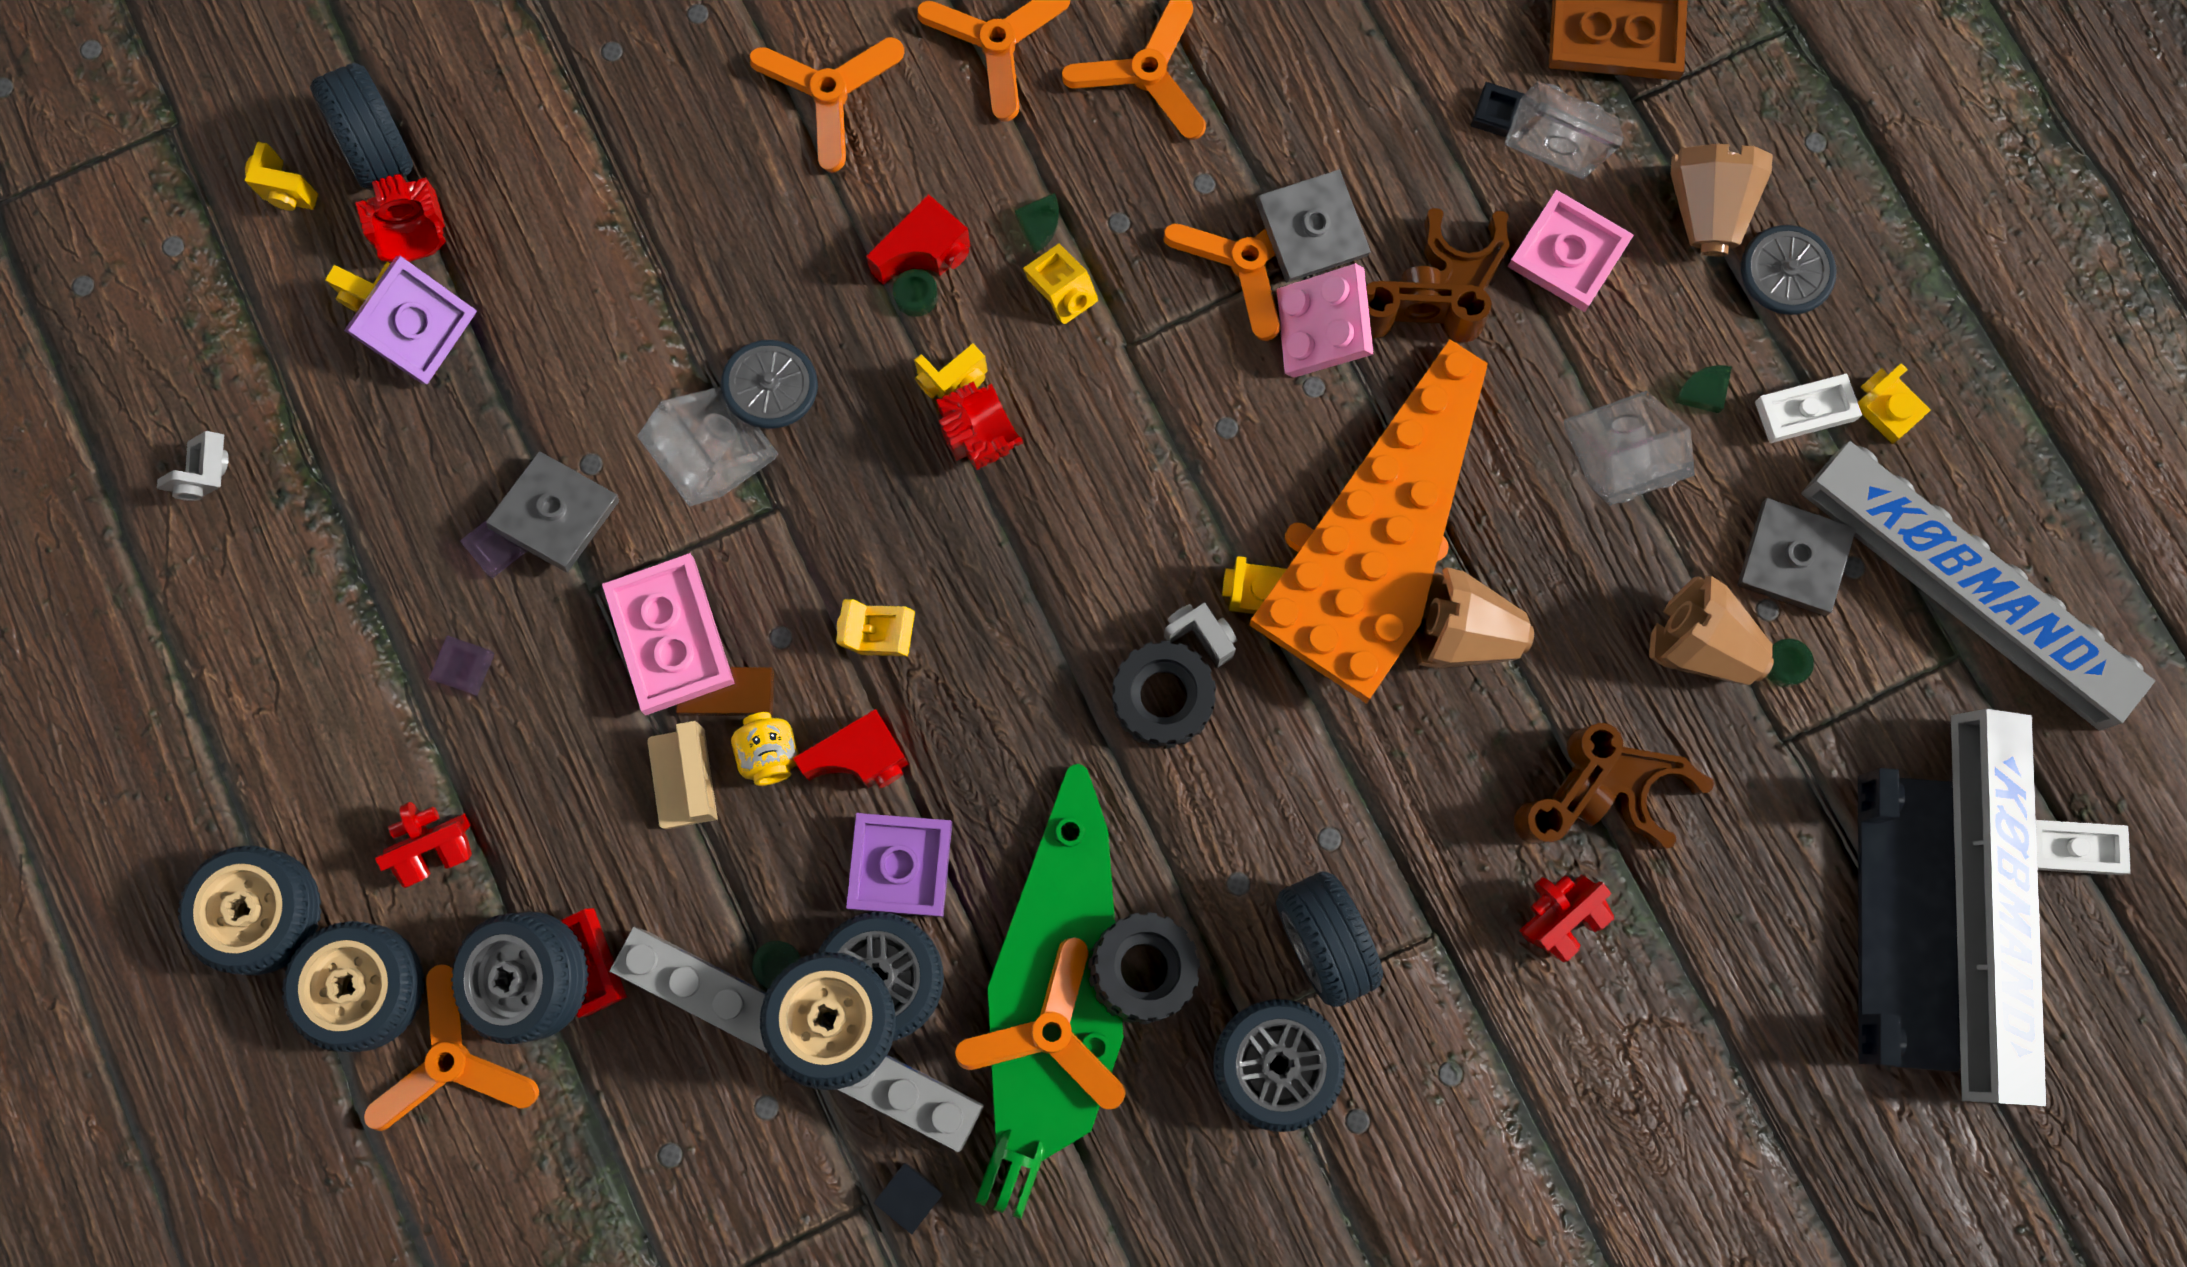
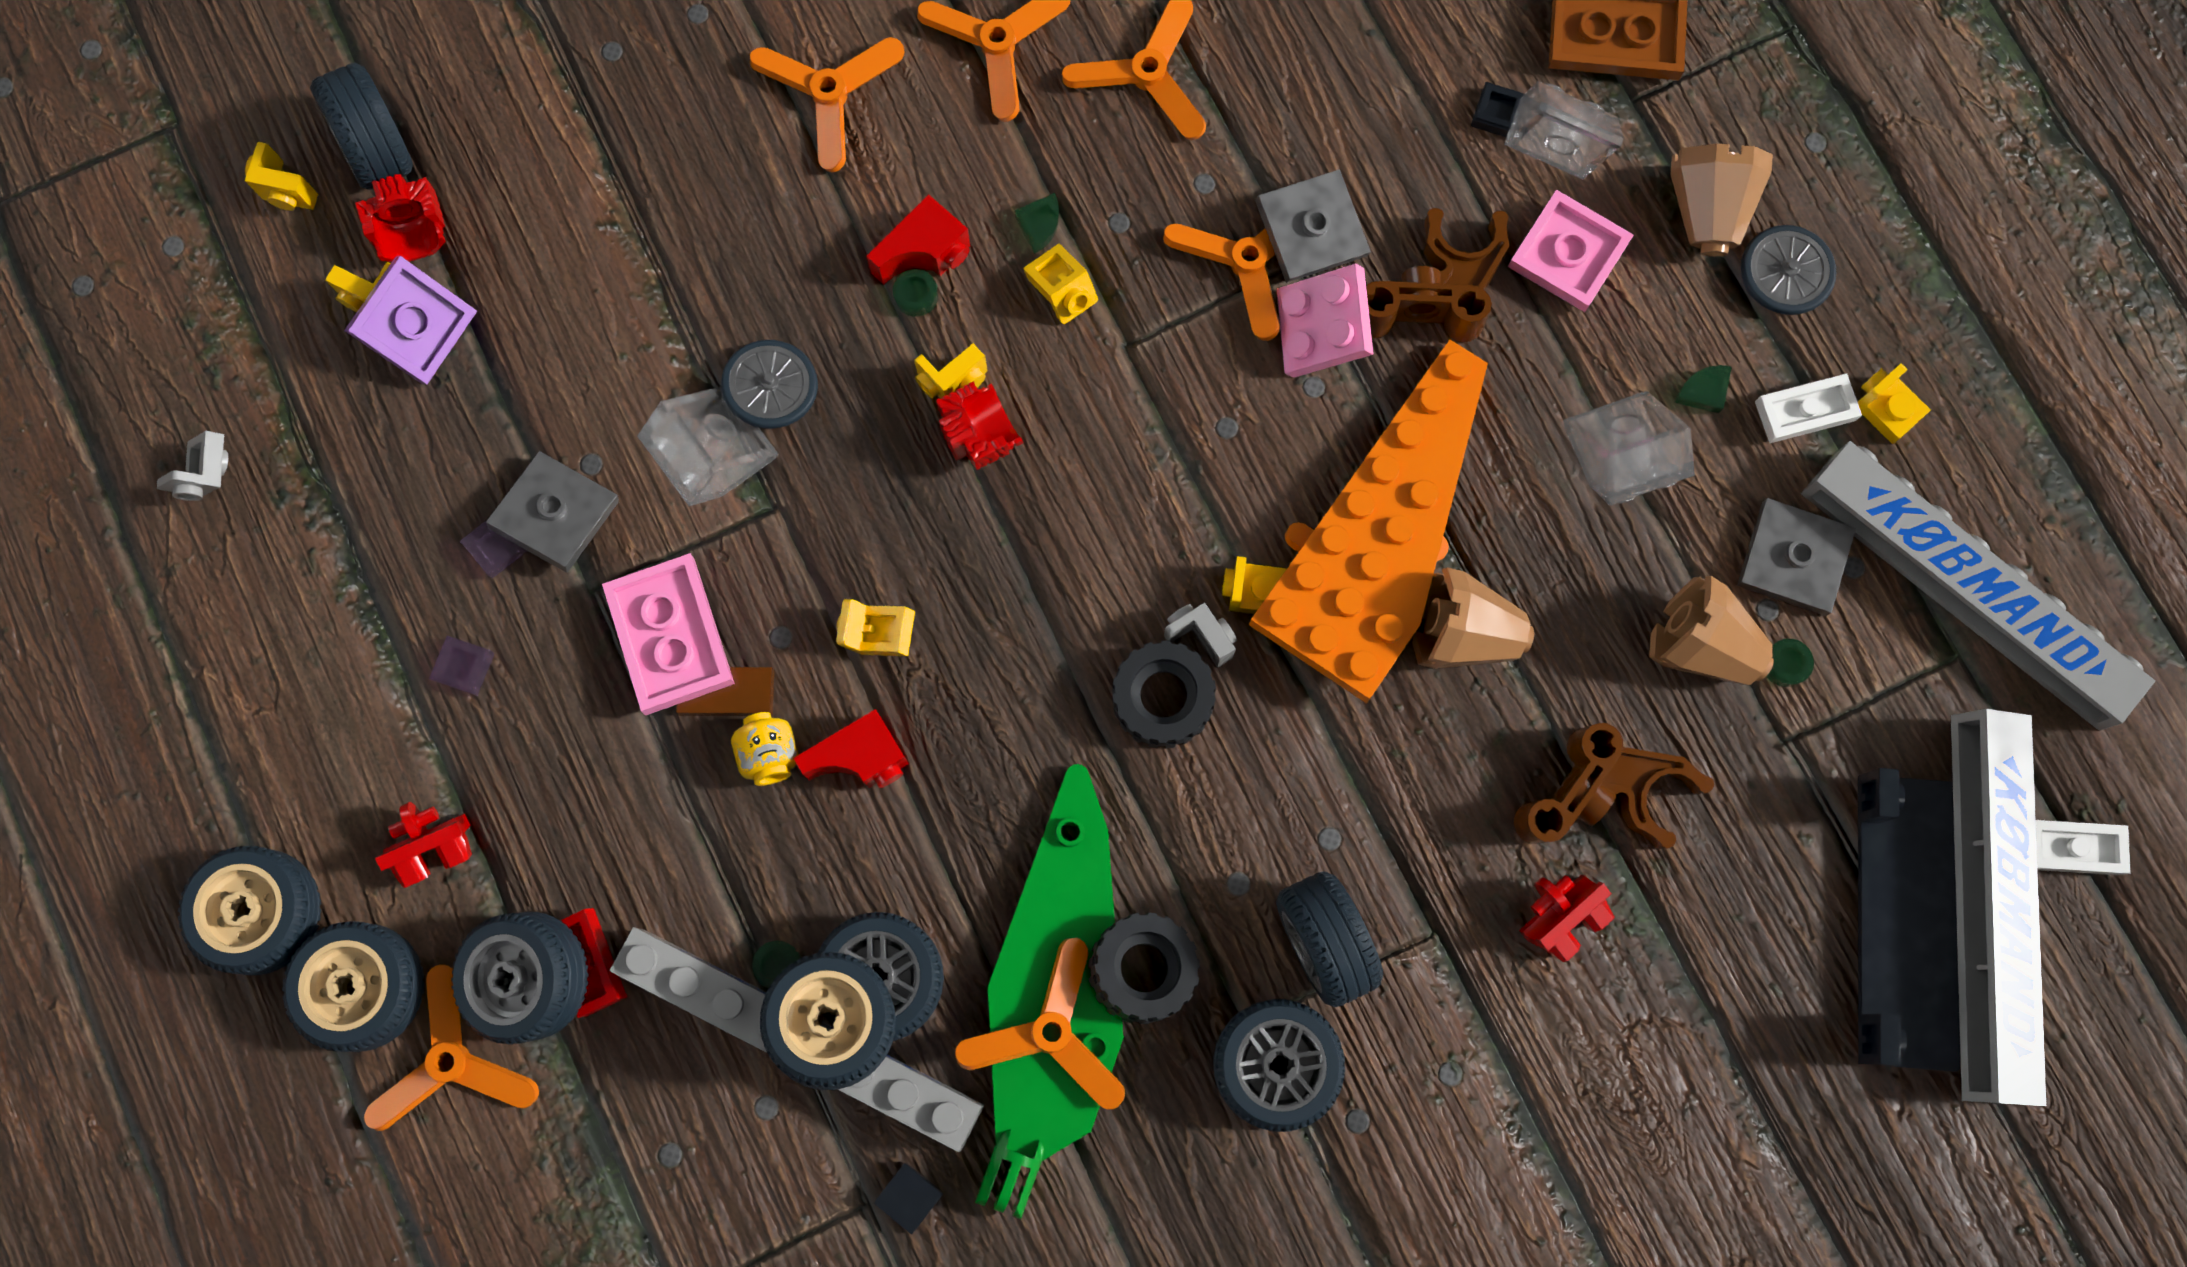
(682, 777): tan panel -> none
(899, 865): medium lavender plate -> none

